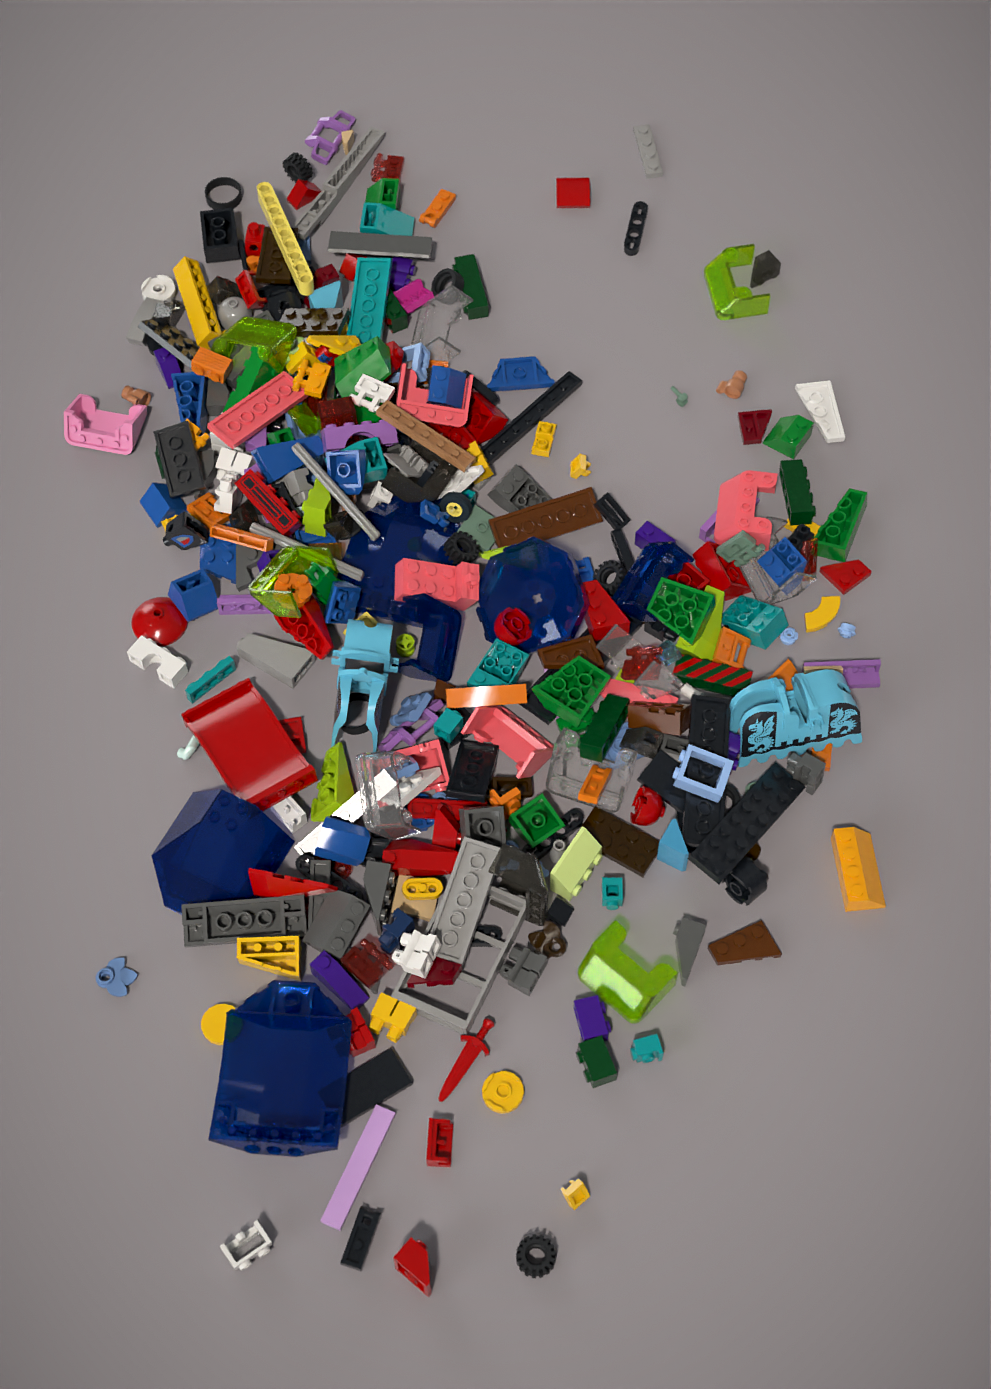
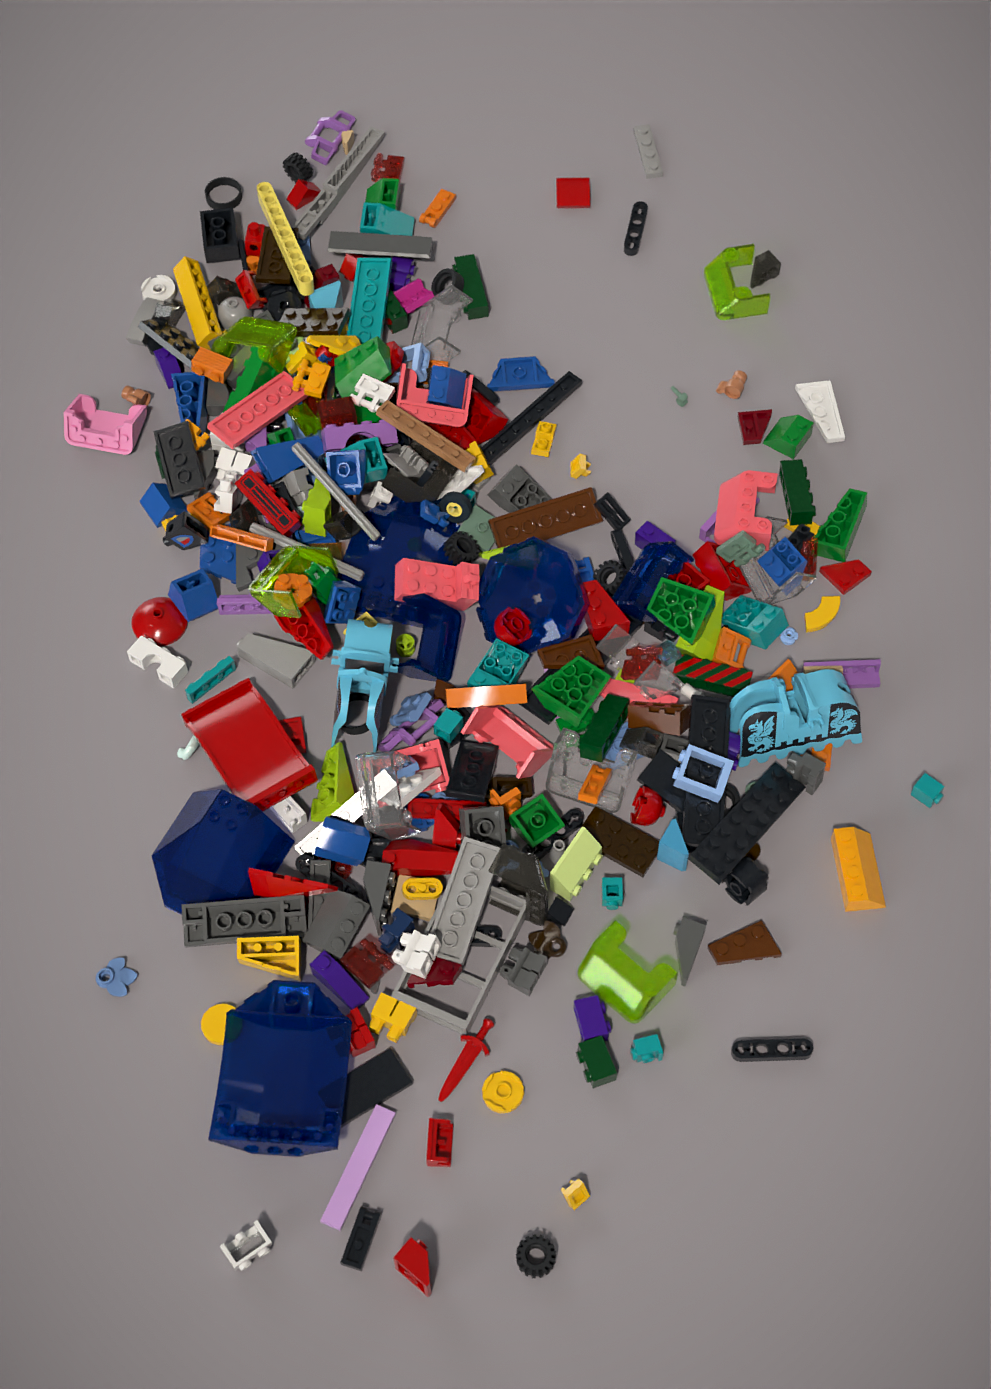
(771, 1046): none -> black beam
(847, 630): light blue plate -> none
(928, 791): none -> teal brick

